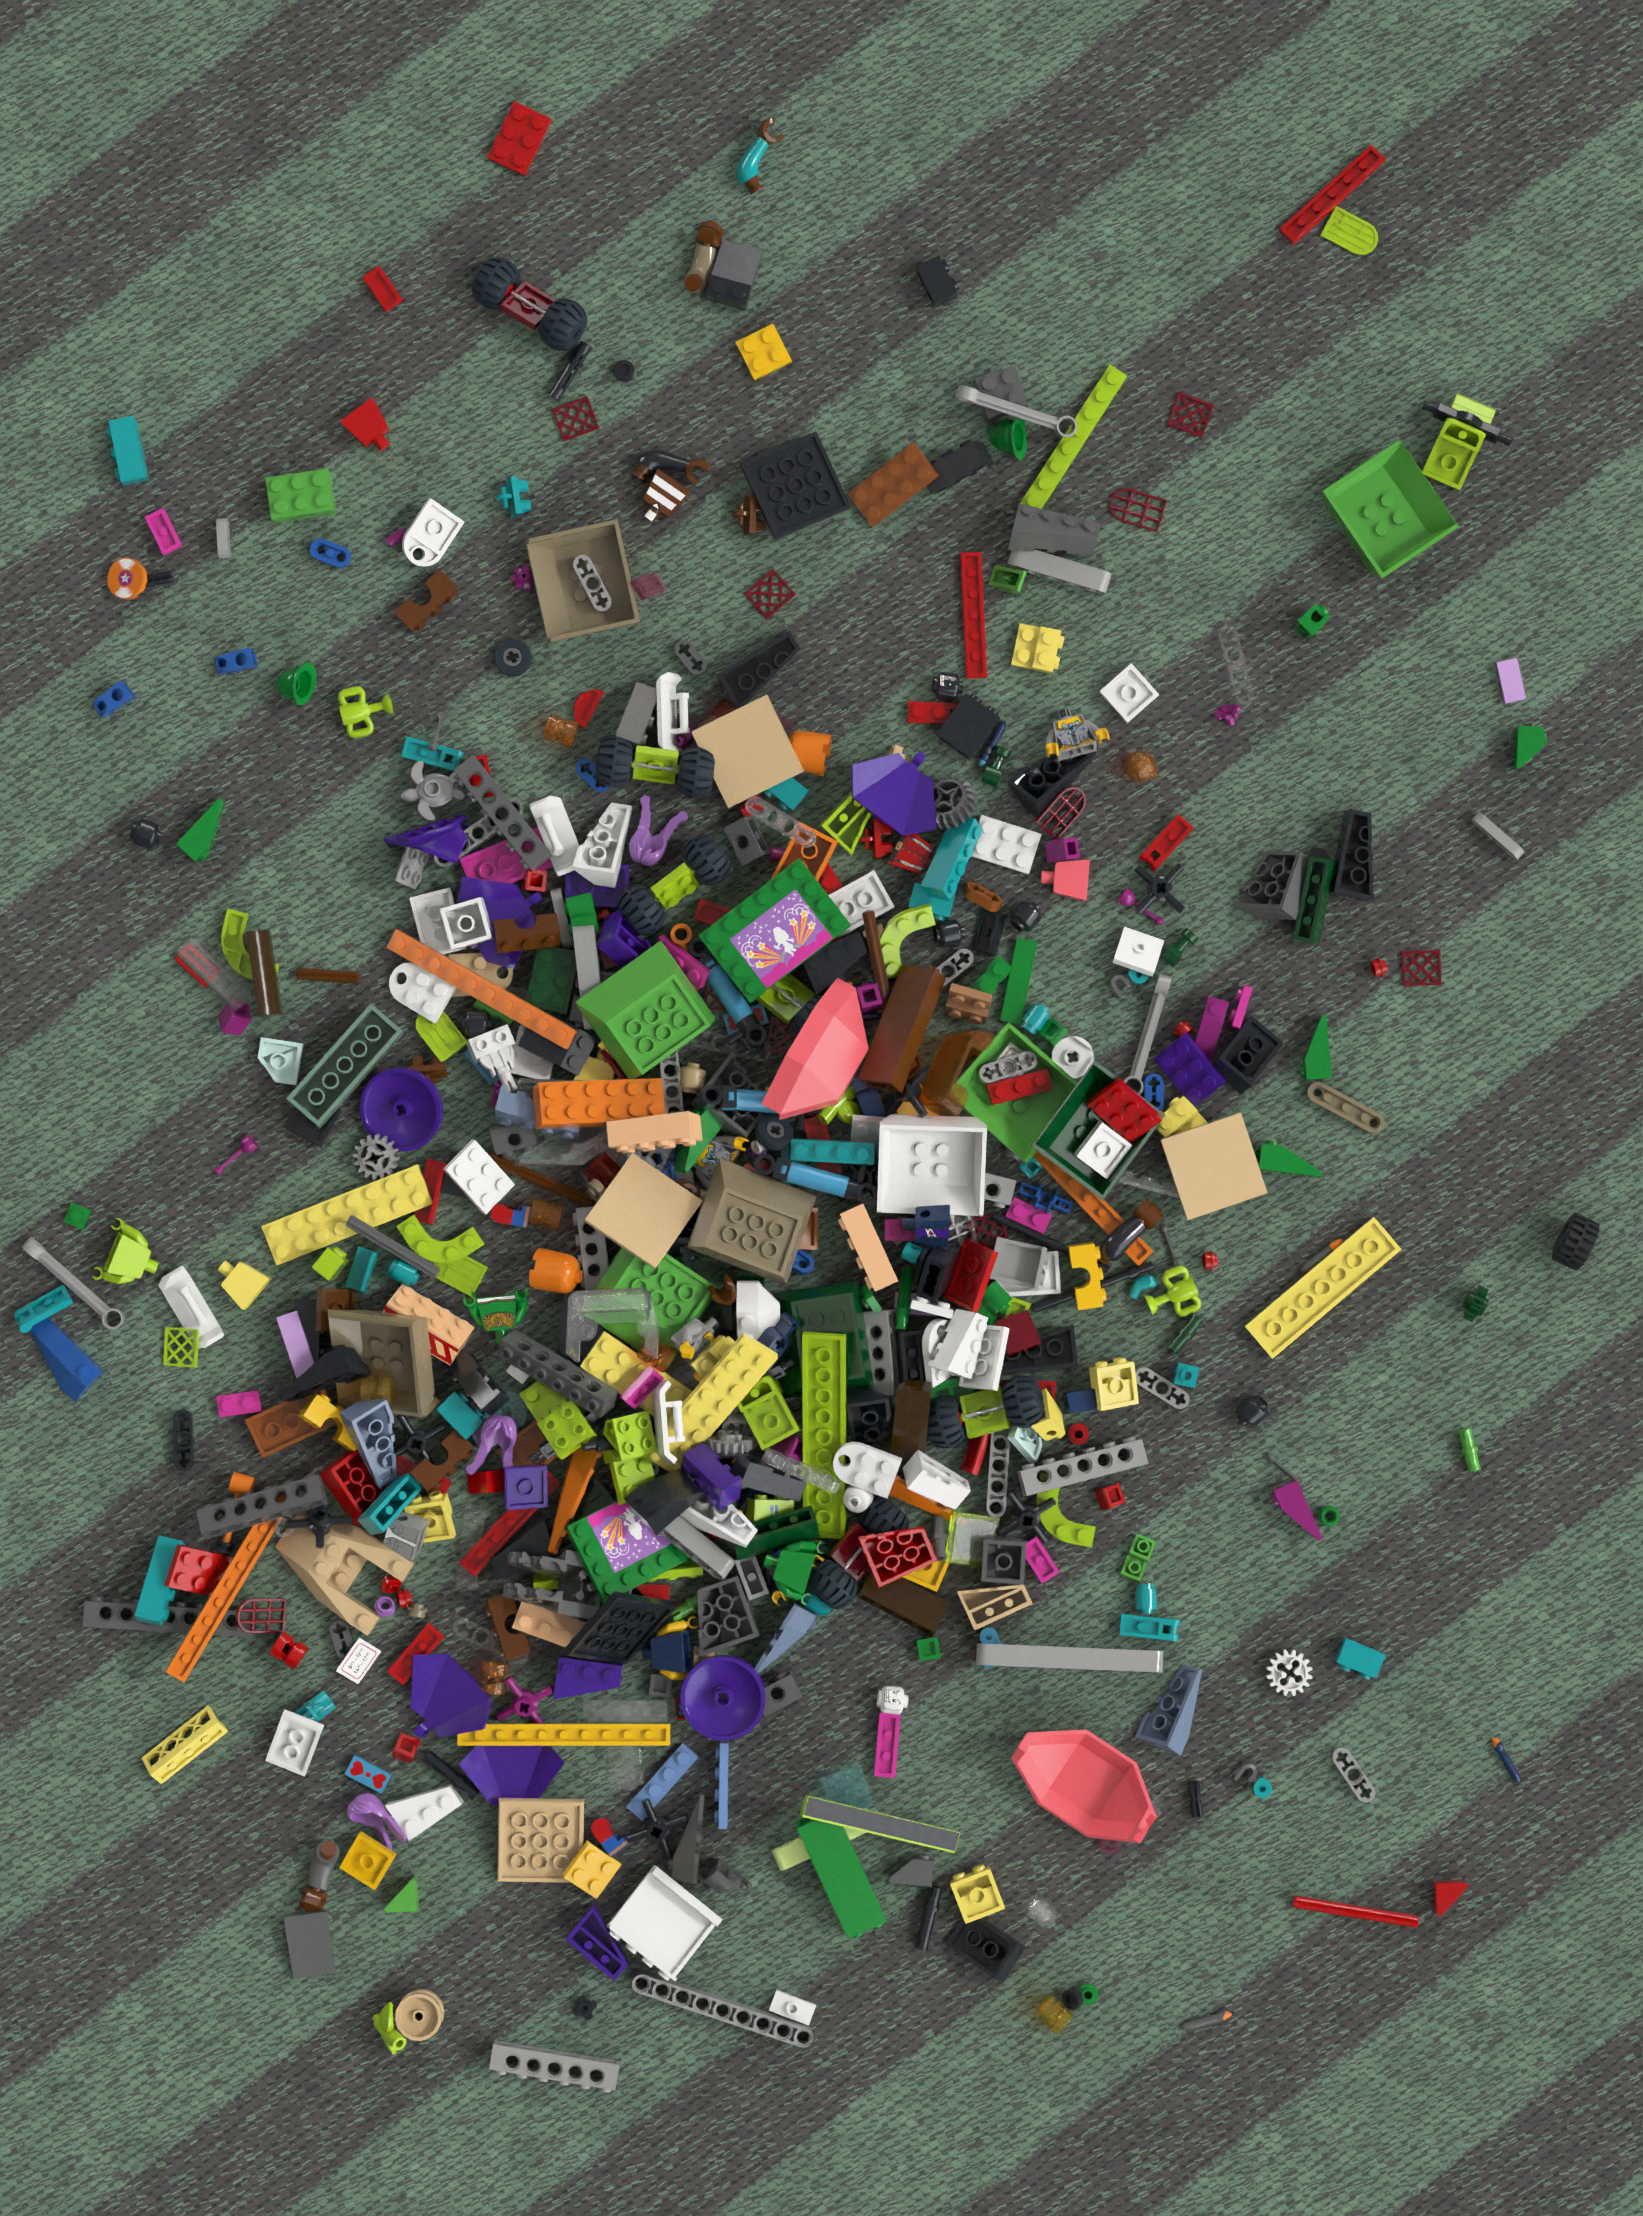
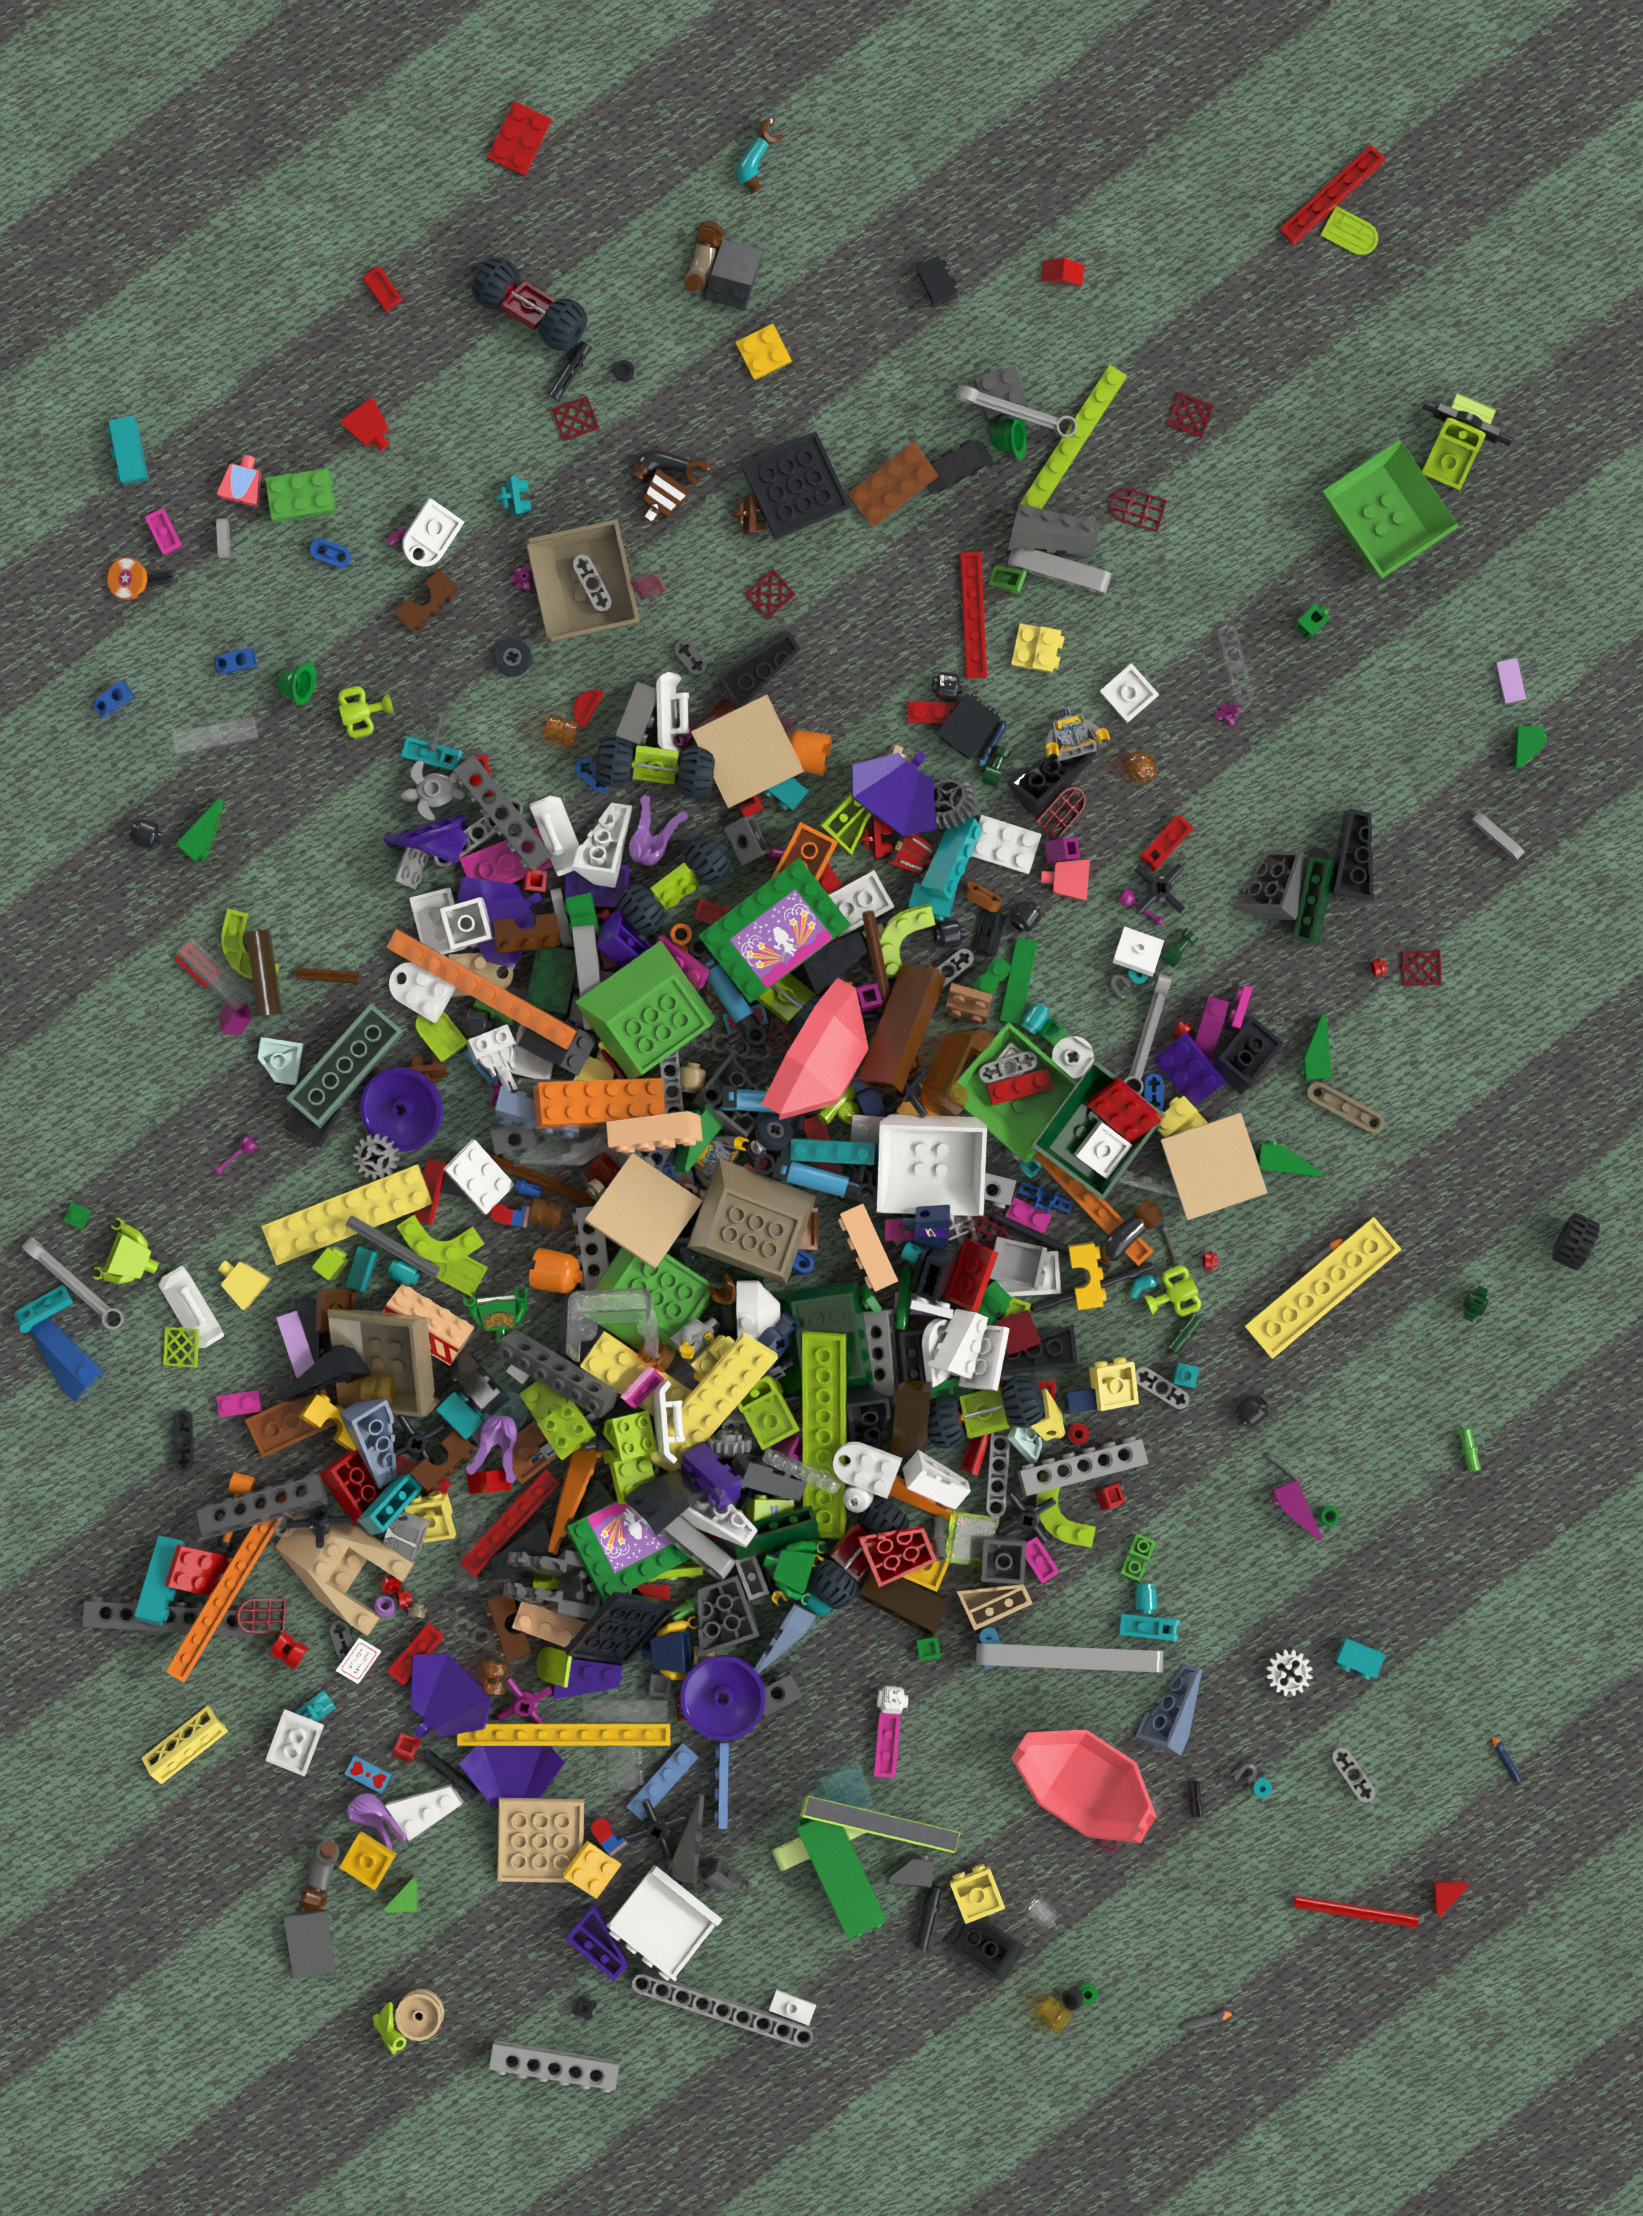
(215, 735): none -> clear plate
(241, 483): none -> coral torso
(525, 1487): dark purple plate -> none
(527, 1189): none -> blue pin
(554, 1666): none -> lime window
(779, 823): clear beam -> none
(1062, 272): none -> red slope

